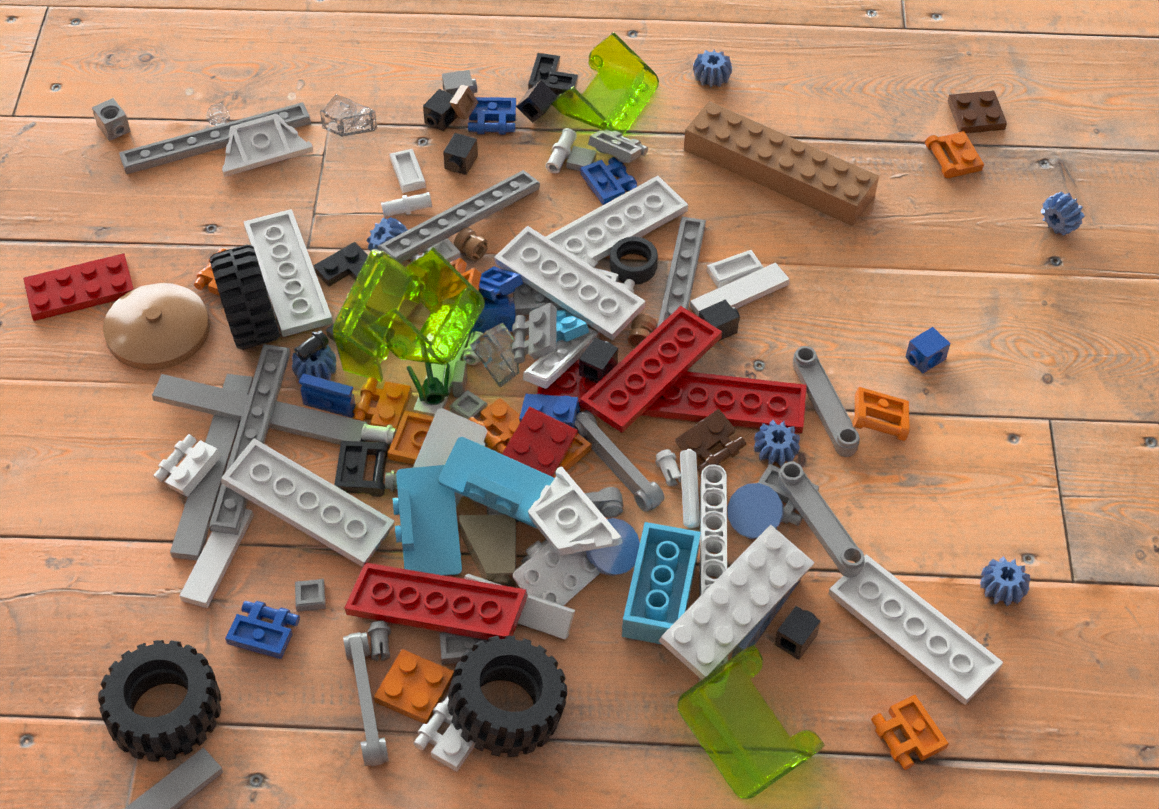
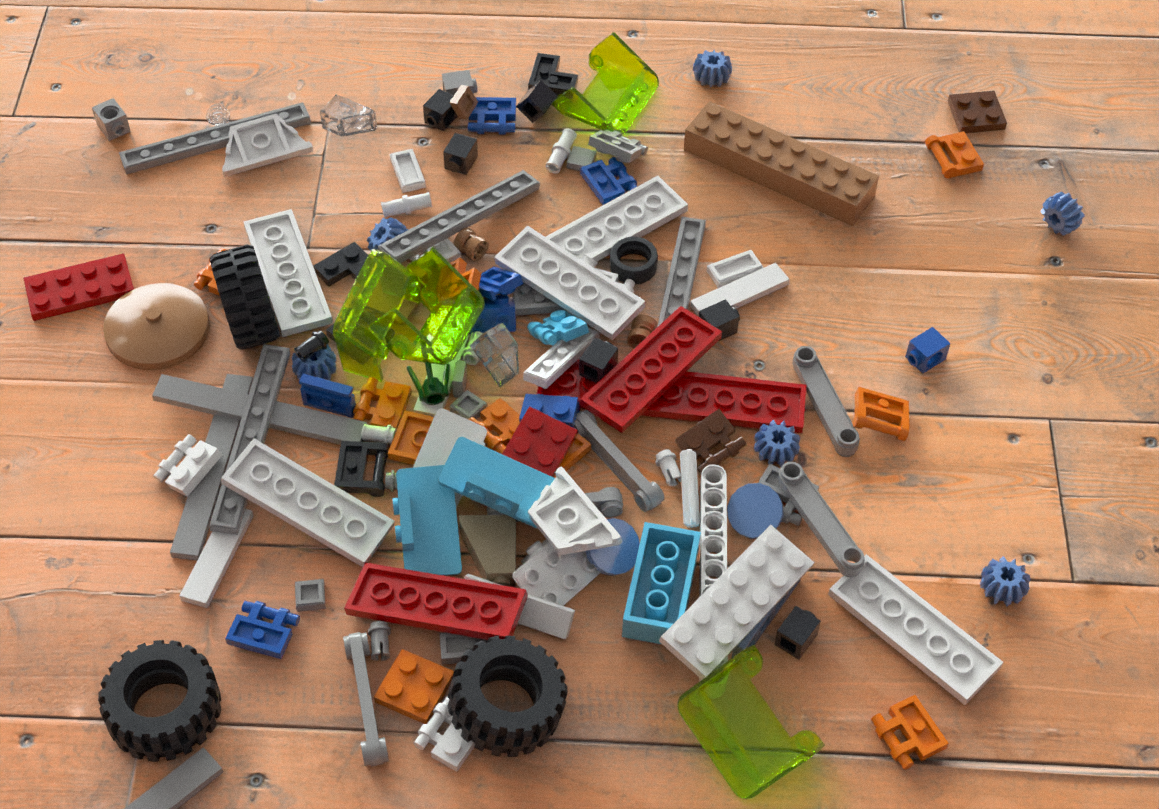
(541, 333): light grey plate -> none

